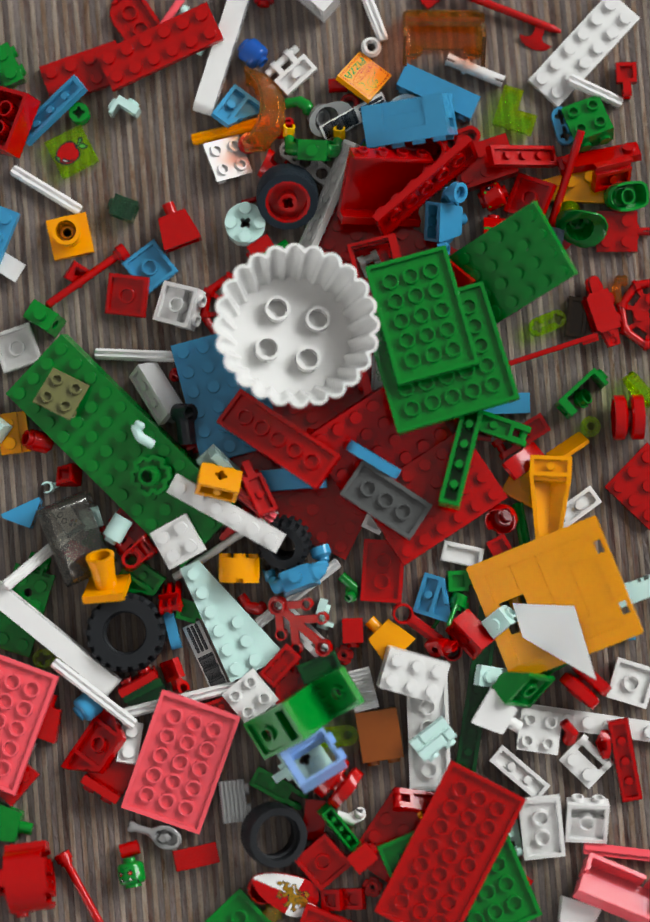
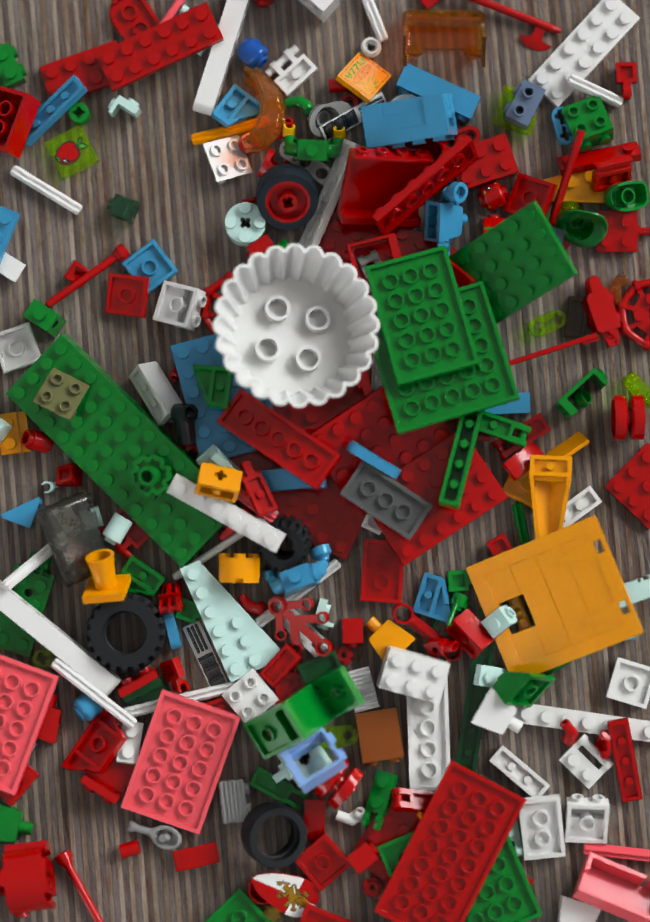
(76, 244): light orange plant -> none
(131, 873): green head -> none
(133, 355): white axle -> none
(140, 436): light aqua arm -> none
(140, 552): red piece -> none
(177, 228): red torso -> none
(178, 541): white plate -> none
(214, 384): none -> green wing
(338, 827): green piece -> none
(343, 899): red slope -> none
(351, 588): green arm -> none
(379, 798): none -> green hinge
(432, 739): light aqua brick -> none
(461, 553): white tile -> none
(474, 70): white pin -> none
(501, 519): red hair -> none
(521, 156): red plate -> none
(524, 104): none -> sand blue brick
(539, 731): white hinge -> none
(555, 631): white sticker -> none
(583, 686): red wheel -> none
(590, 433): clear neon green plate -> none

